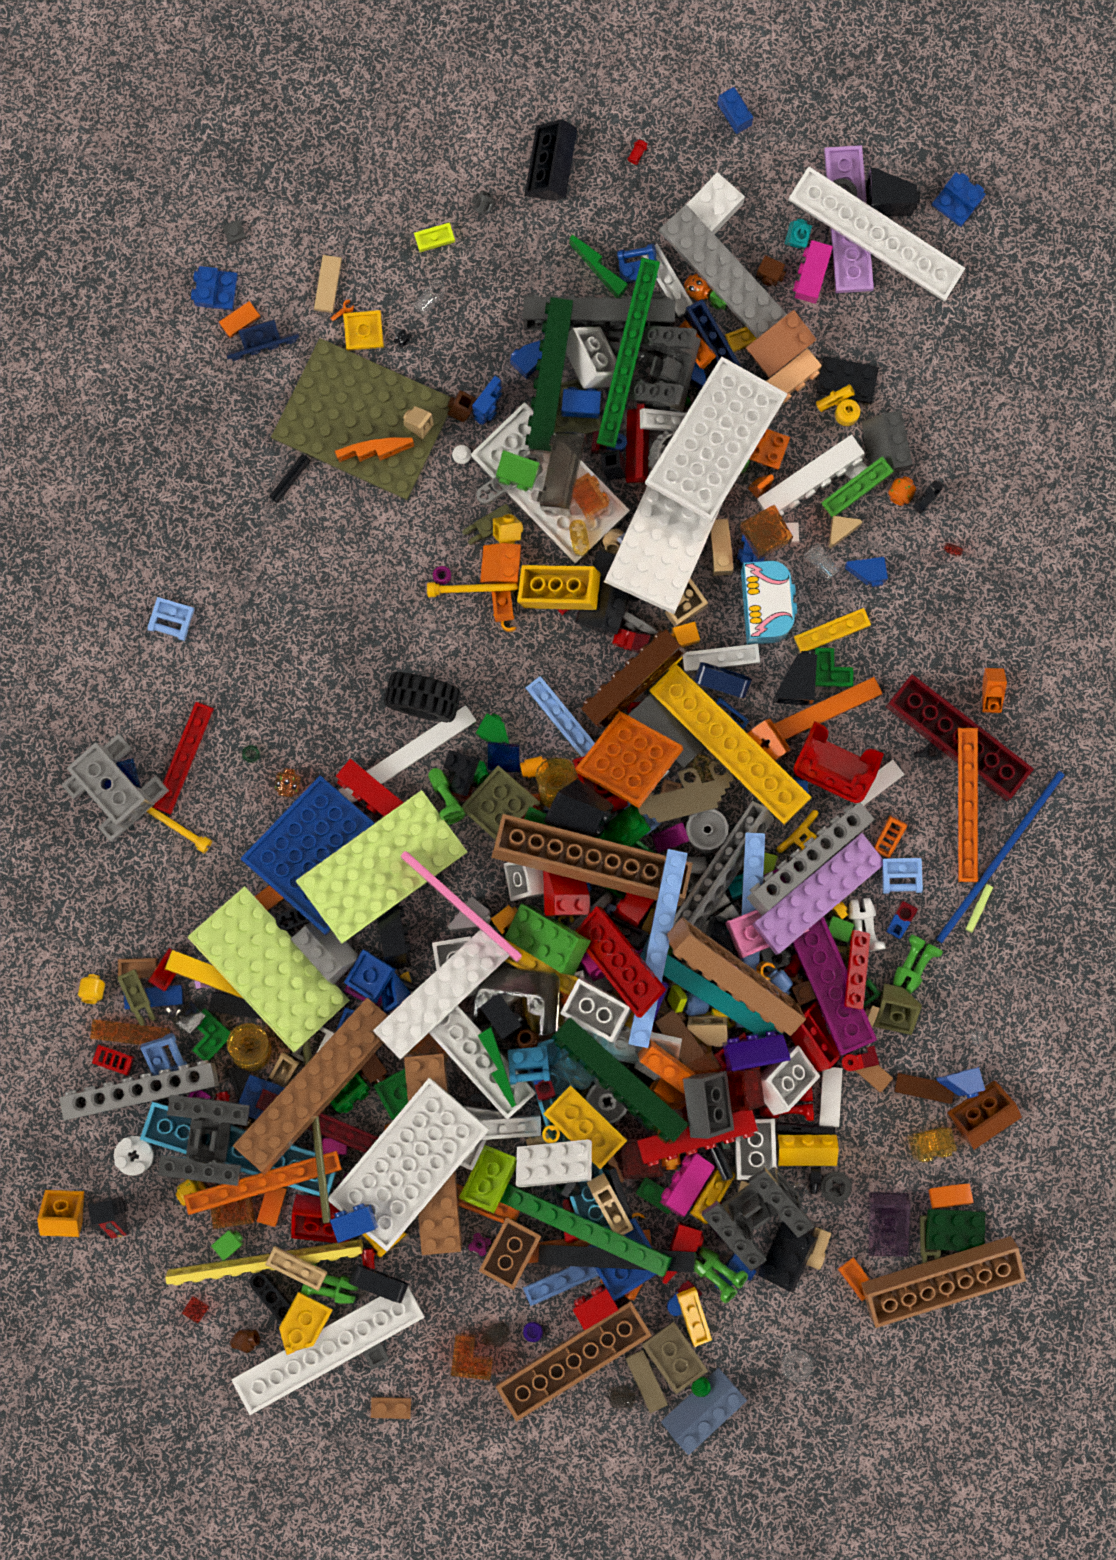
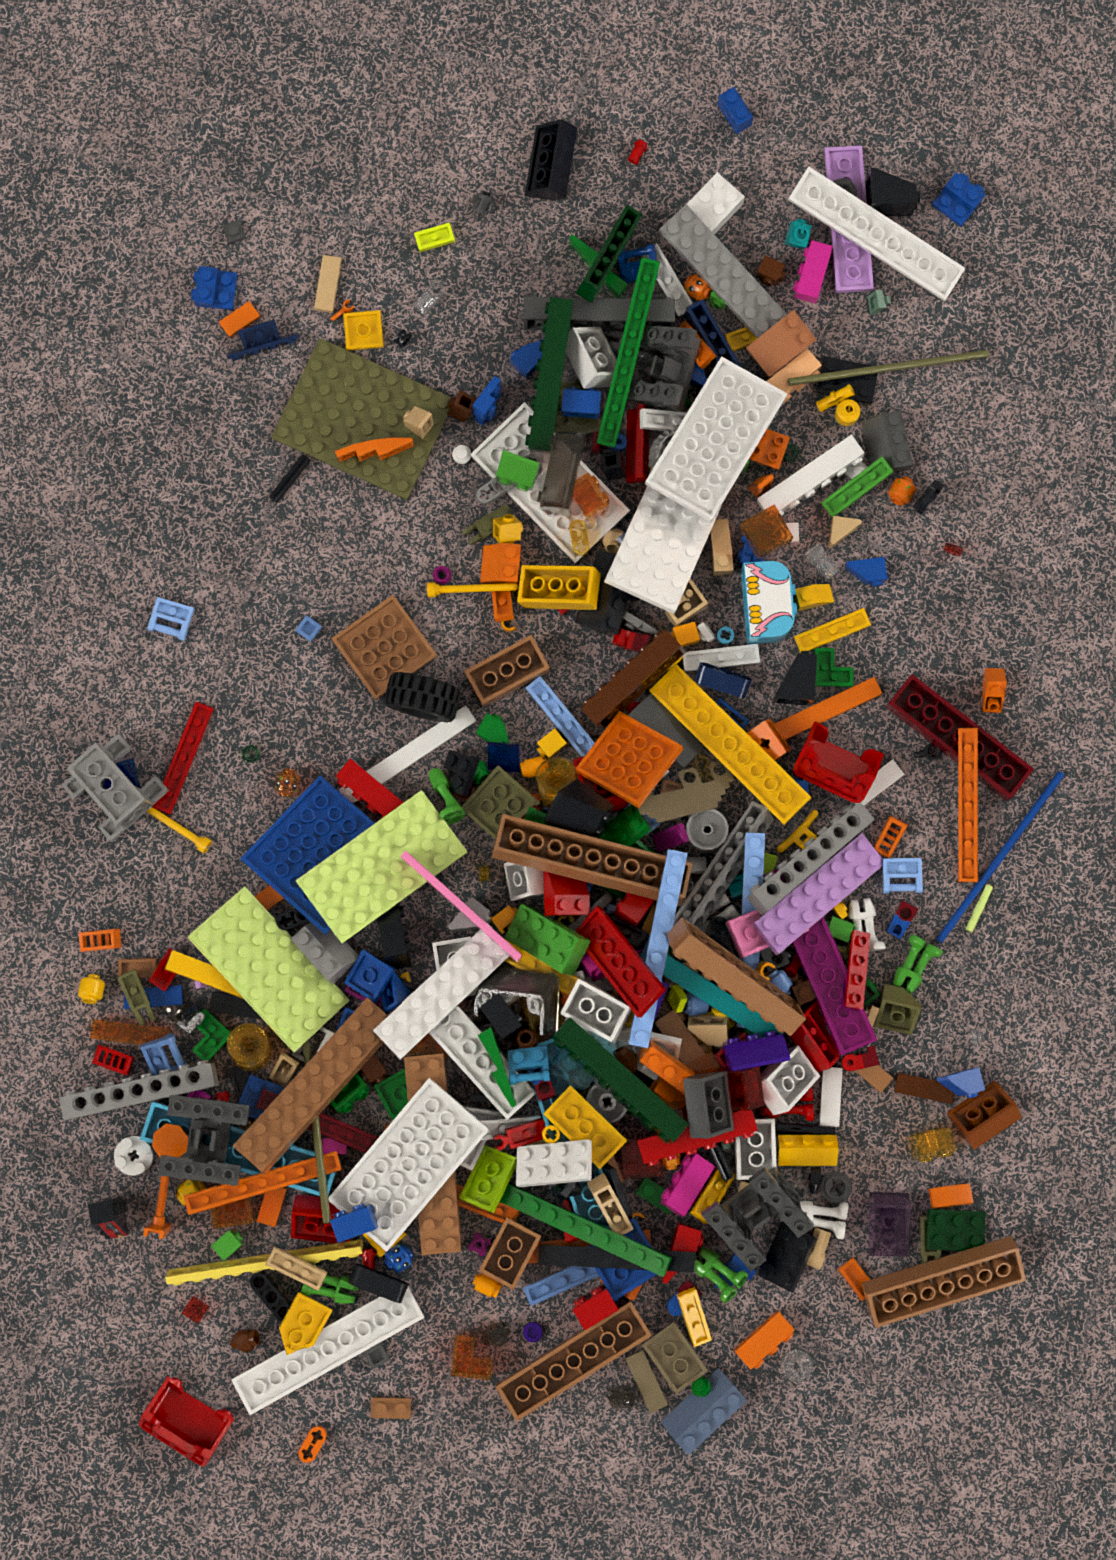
(61, 1213): light orange slope -> none
(111, 943): none -> orange slope
(168, 1141): none -> orange piece
(185, 1422): none -> red windscreen
(308, 628): none -> medium blue plate
(316, 1446): none -> orange beam
(383, 644): none -> medium nougat plate
(398, 1258): none -> blue head
(483, 873): none -> clear yellow bush
(486, 1285): none -> light orange brick
(507, 671): none -> medium nougat brick
(521, 1134): none -> red plate
(551, 744): none -> yellow brick
(609, 253): none -> dark green brick
(627, 1058): none -> reddish brown rock
(705, 632): none -> white plate
(727, 630): none -> medium azure bush
(764, 1340): none -> orange brick
(794, 456): none -> clear green bush
(813, 596): none -> yellow slope
(839, 1212): none -> white piece
(877, 302): none -> sand green tile
(887, 367): none -> olive piece

